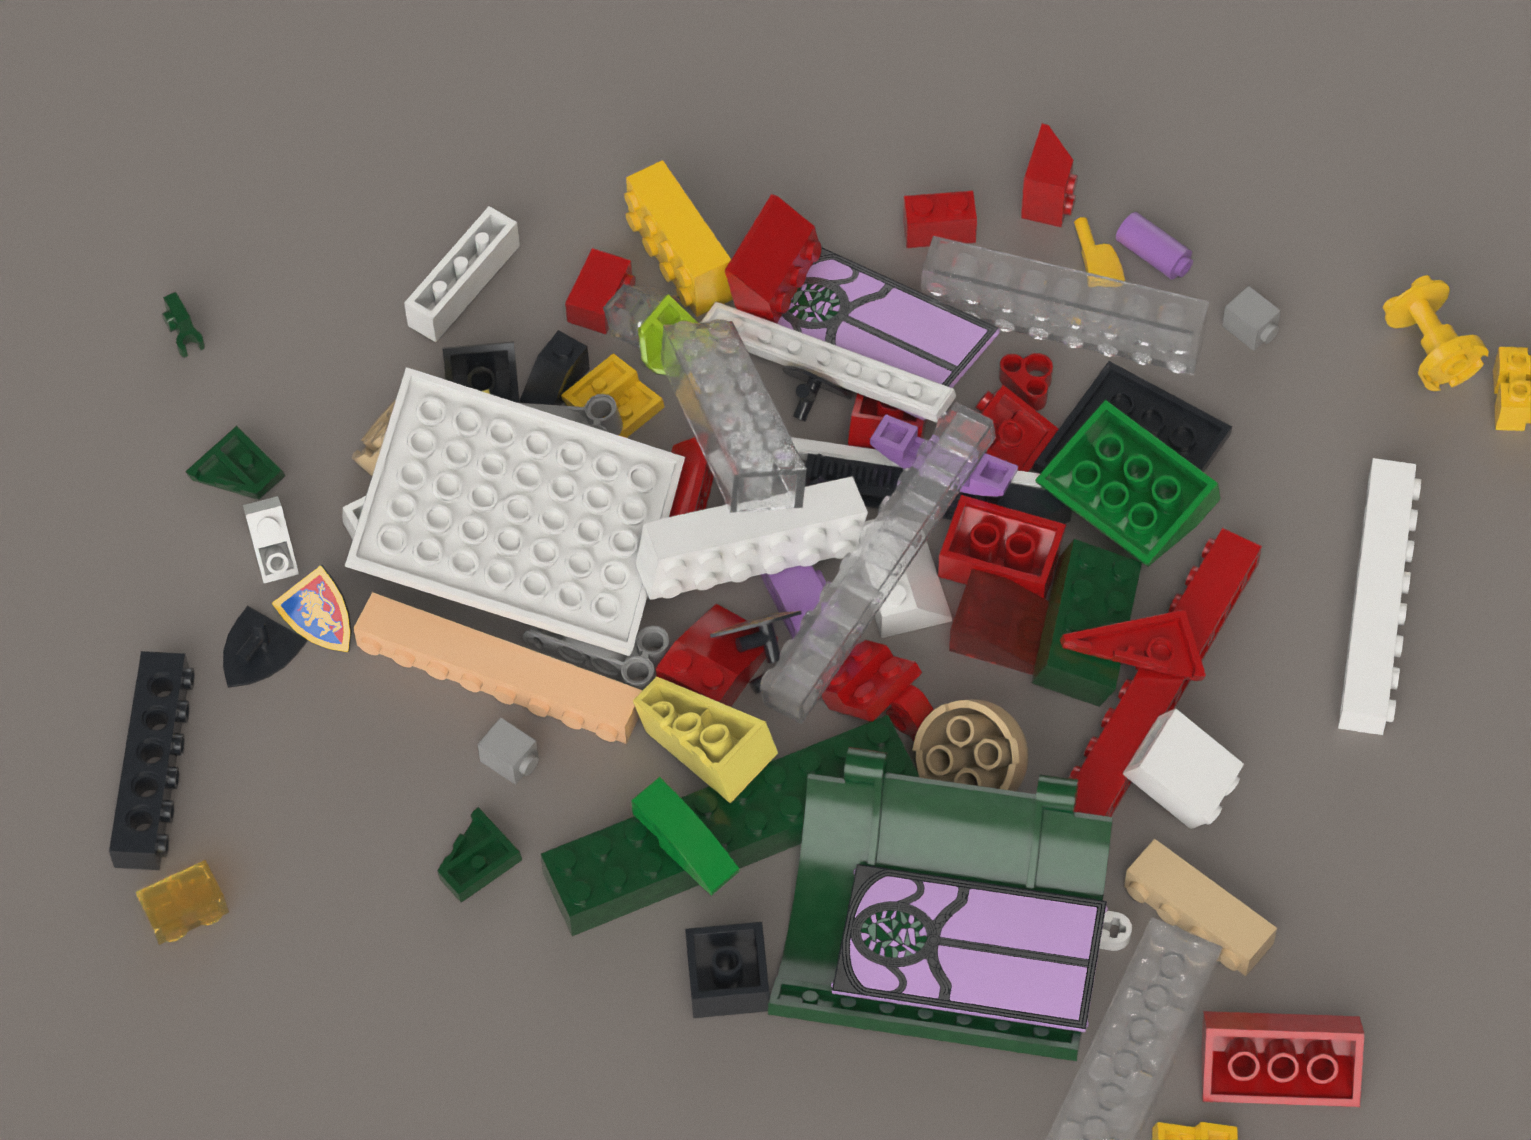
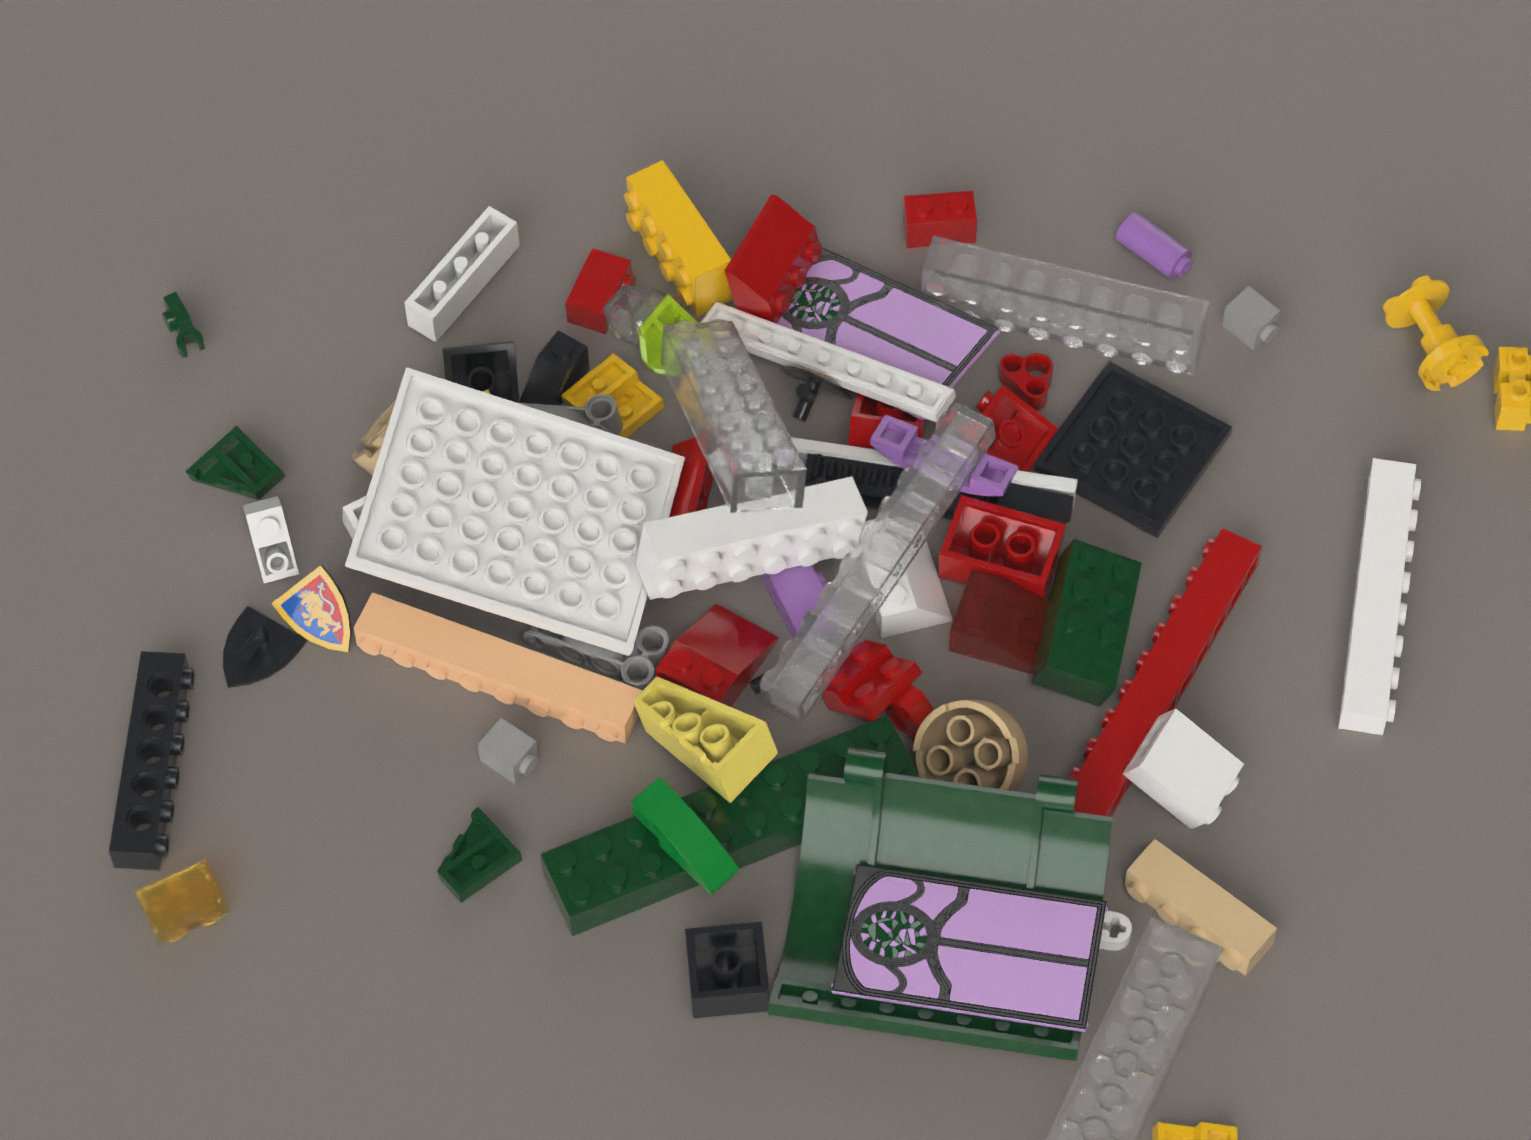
(765, 637): black shield -> none
(1049, 181): red slope -> none
(1099, 258): yellow piece -> none
(1129, 484): green slope -> none
(1152, 643): red wing -> none
(1282, 1058): red slope -> none

